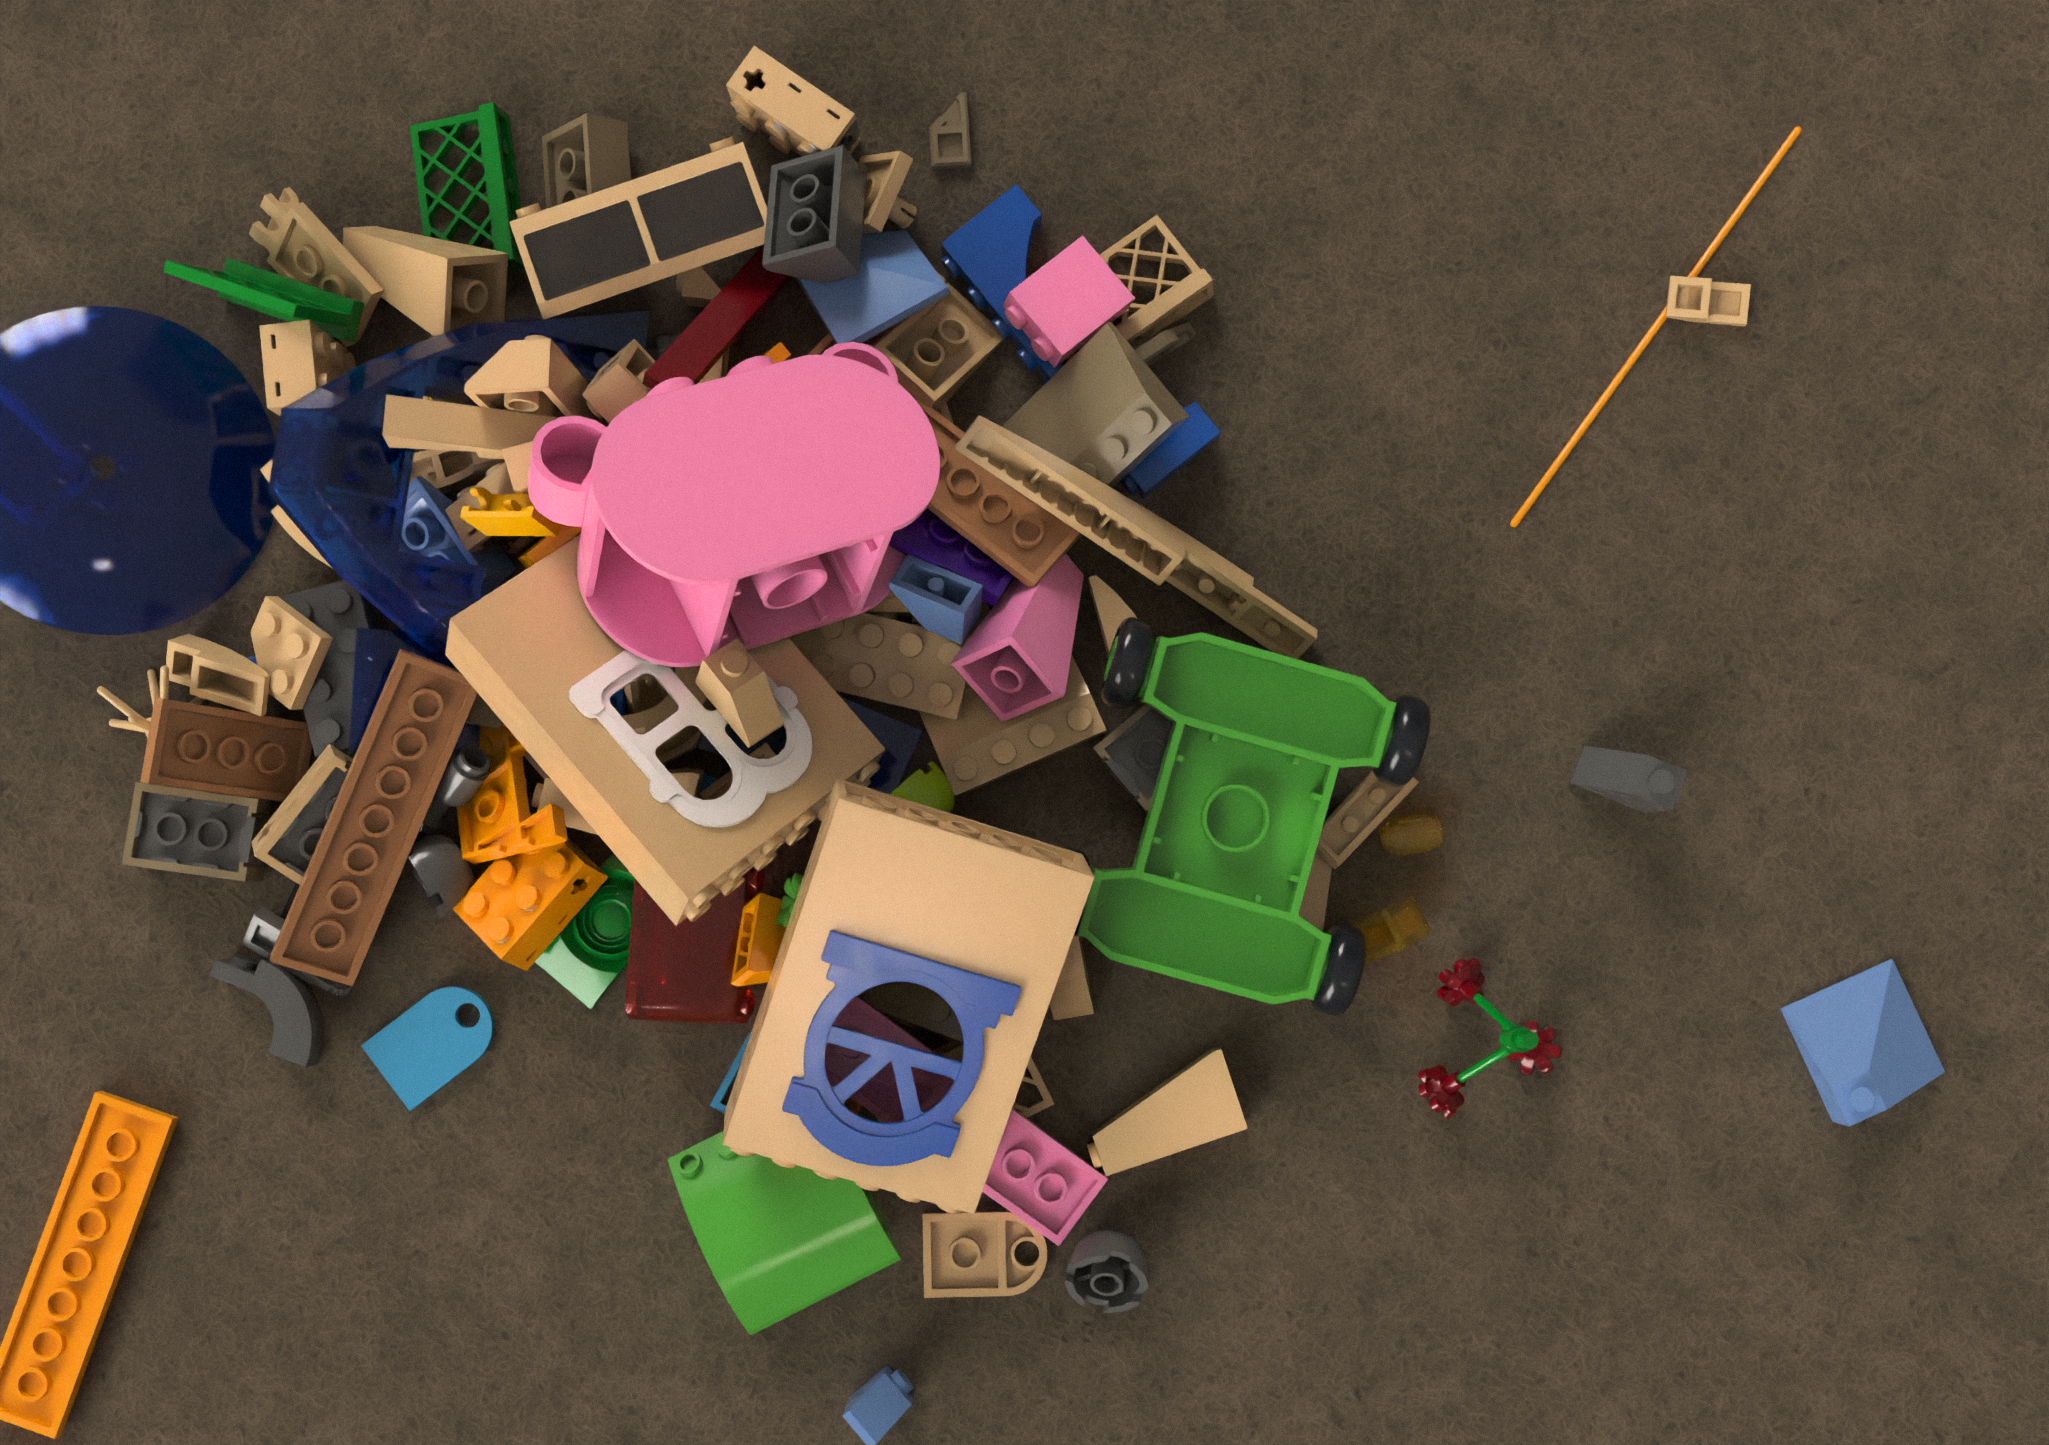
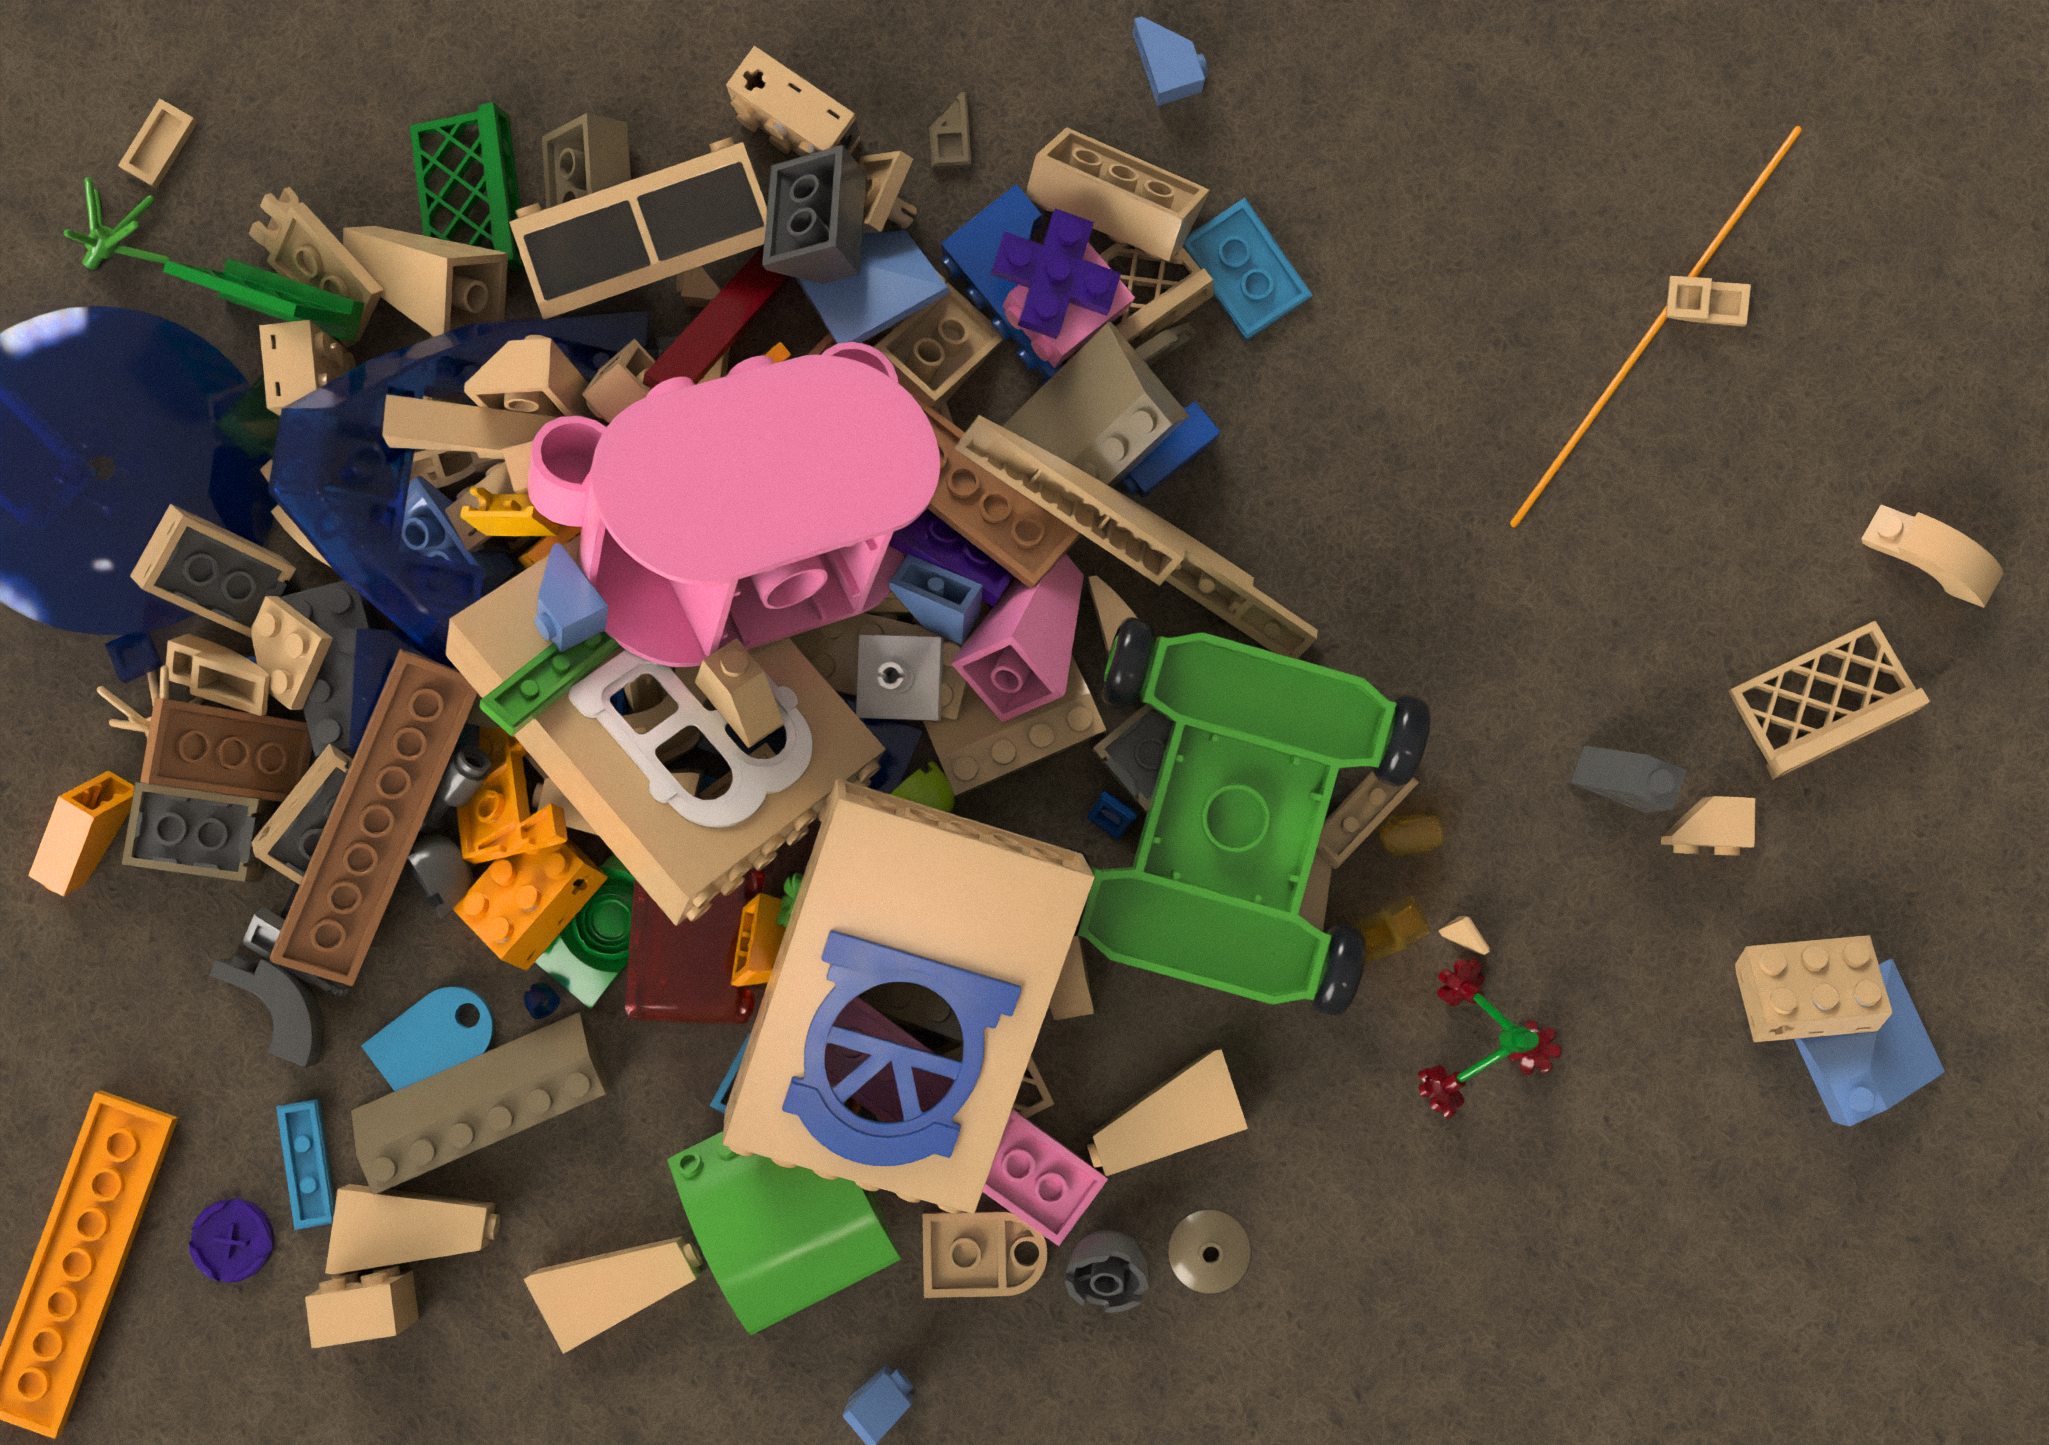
(81, 832): none -> light orange slope
(105, 241): none -> bright green plant
(133, 655): none -> clear blue plate
(158, 143): none -> tan tile
(210, 570): none -> piece
(231, 1240): none -> dark purple tile
(251, 422): none -> clear green slope
(307, 1163): none -> dark azure tile
(362, 1307): none -> tan piece
(404, 1228): none -> tan slope
(478, 1102): none -> dark tan slope
(533, 998): none -> hinge
(544, 681): none -> bright green tile
(568, 603): none -> medium blue slope
(602, 1290): none -> tan slope
(899, 677): none -> white tile
(1055, 273): none -> dark purple plate
(1112, 815): none -> blue slope
(1117, 193): none -> tan slope
(1169, 62): none -> medium blue slope
(1206, 1230): none -> dark tan dish
(1247, 269): none -> dark azure tile
(1464, 933): none -> tan slope
(1715, 823): none -> tan slope
(1812, 988): none -> tan piece
(1842, 731): none -> tan fence
(1938, 549): none -> tan arch

